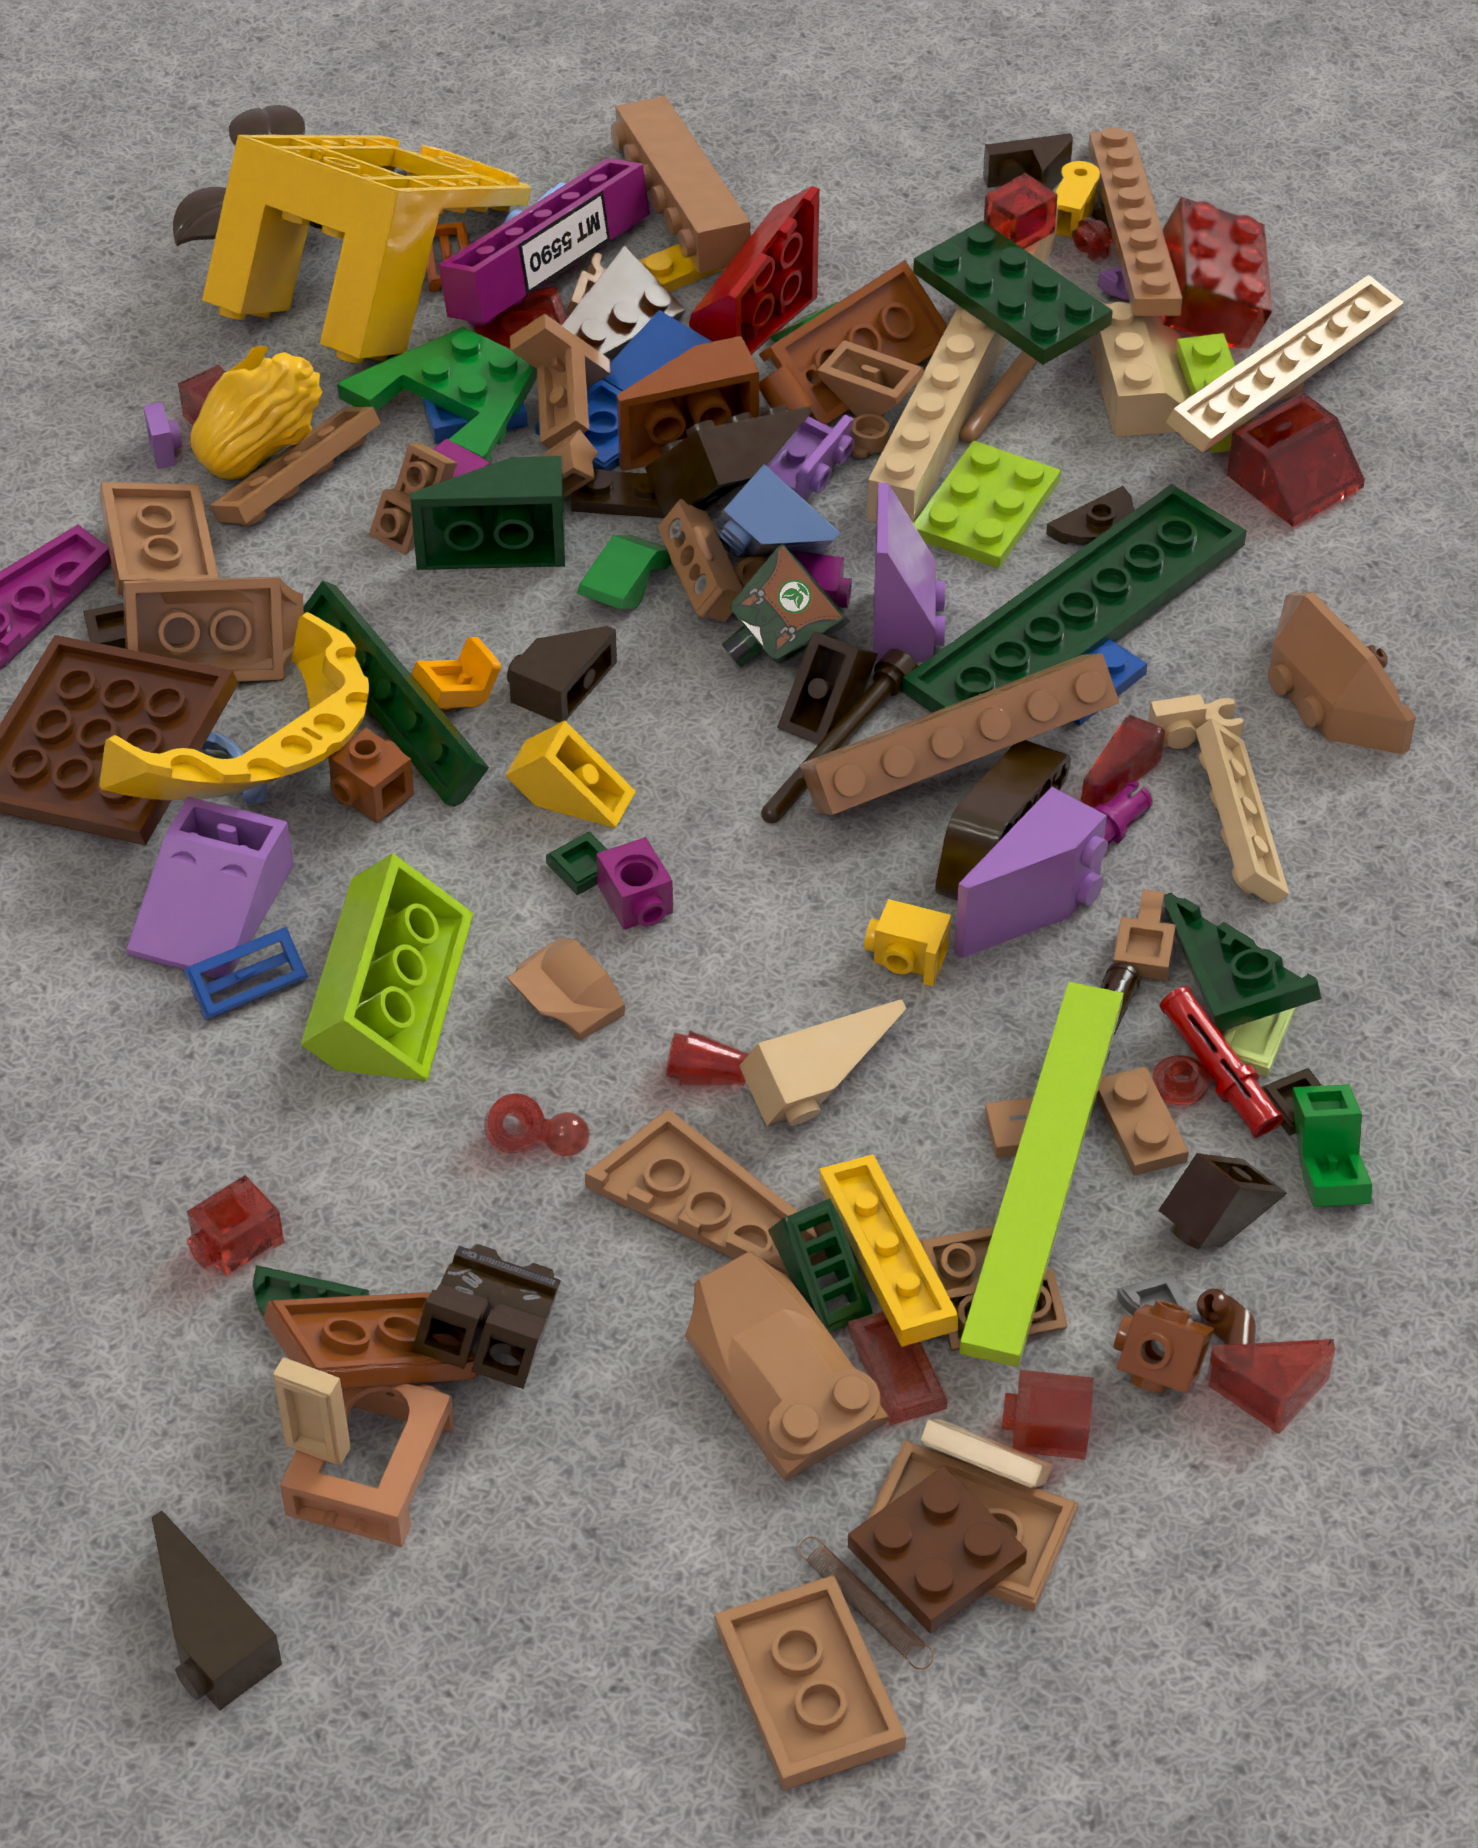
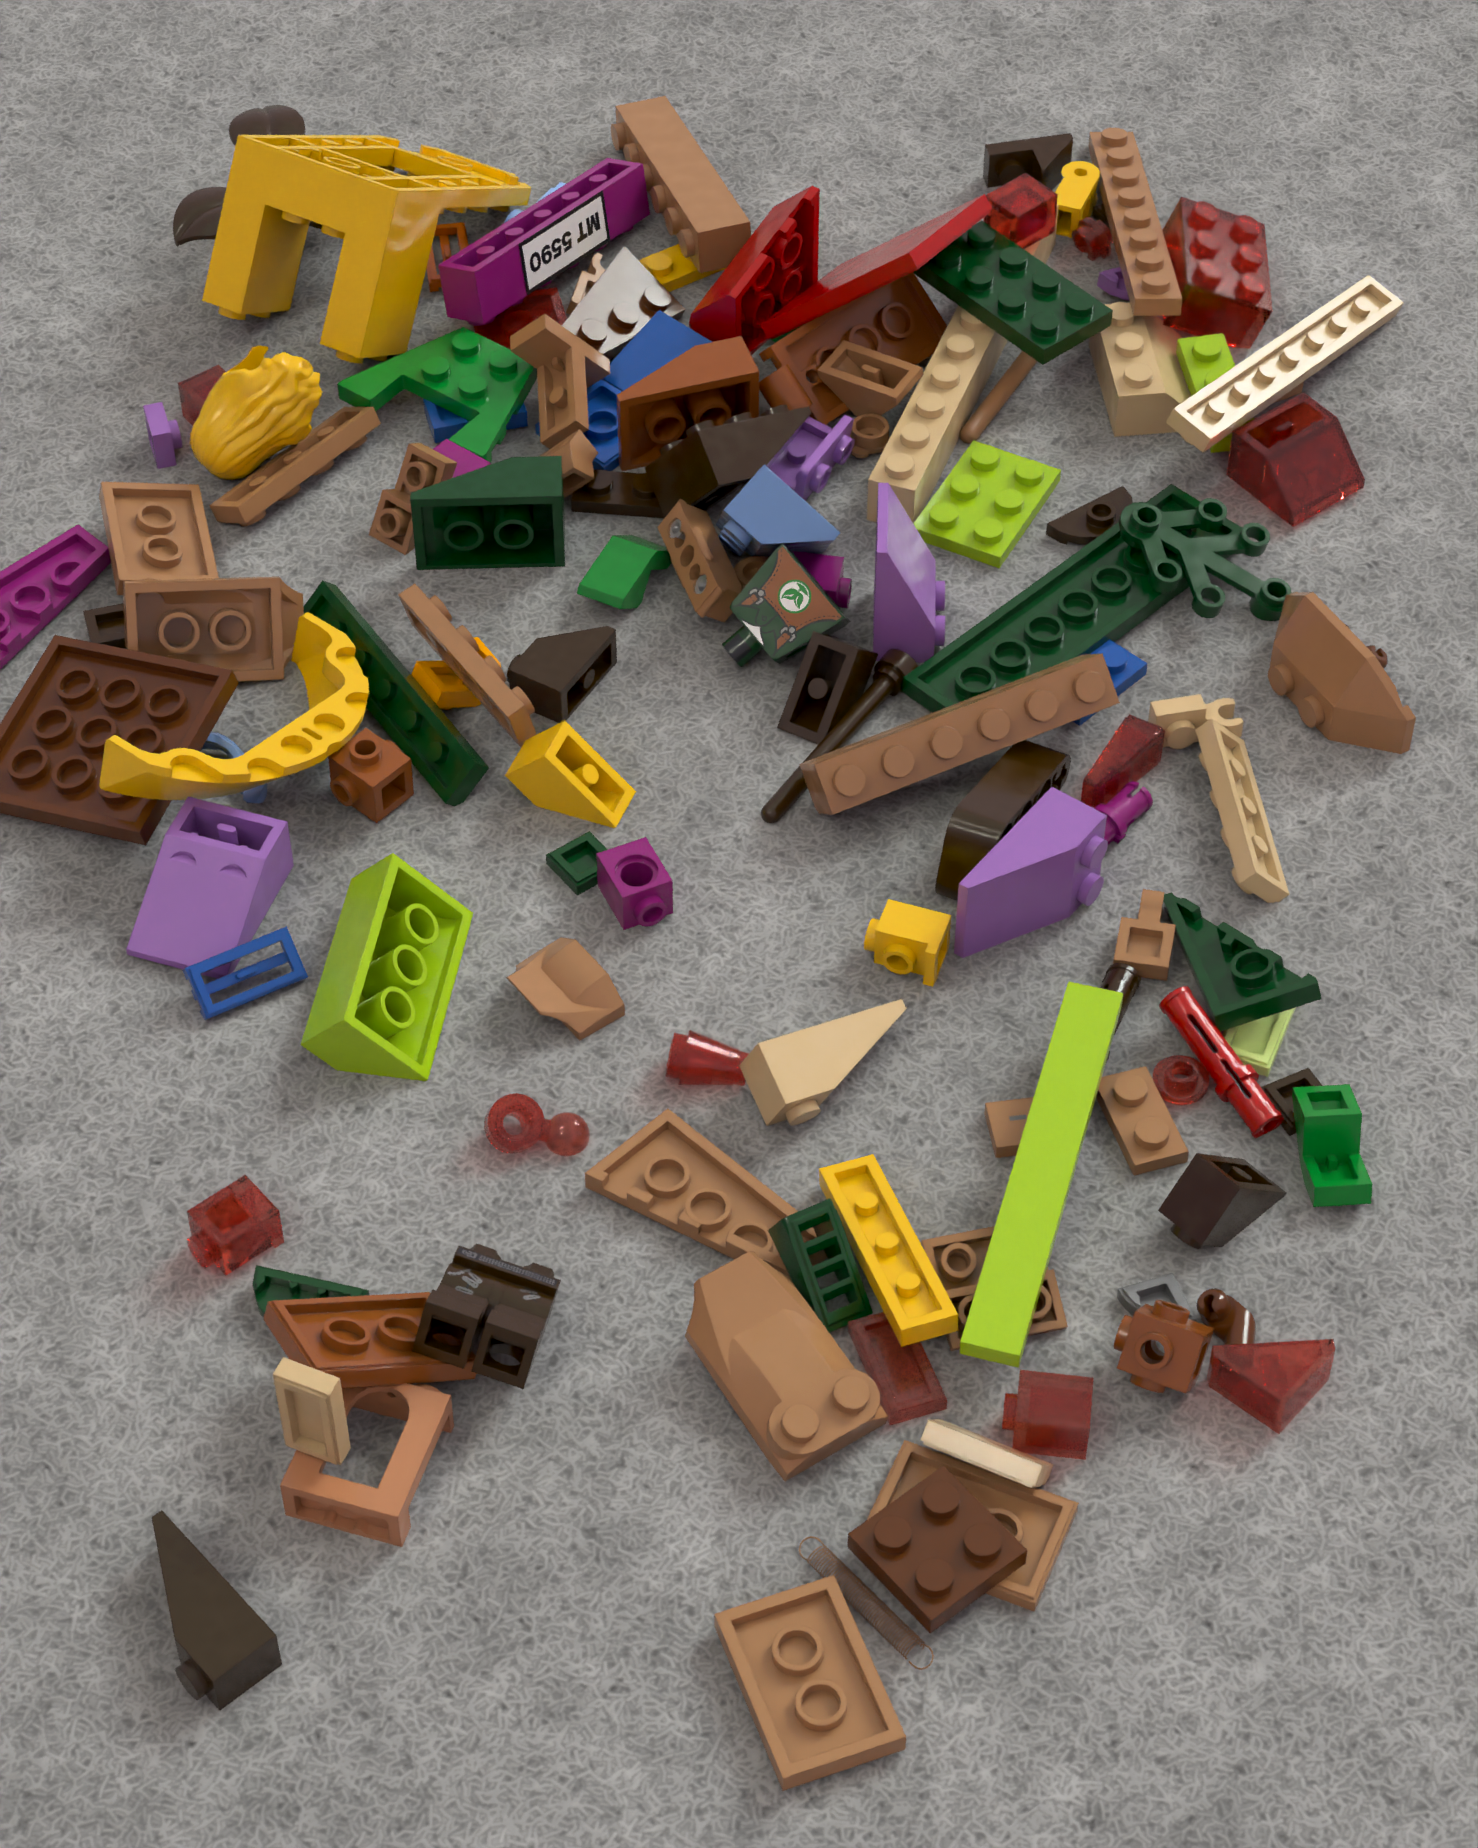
(459, 652): none -> medium nougat plate
(877, 267): none -> red tile
(1152, 529): none -> dark green plant

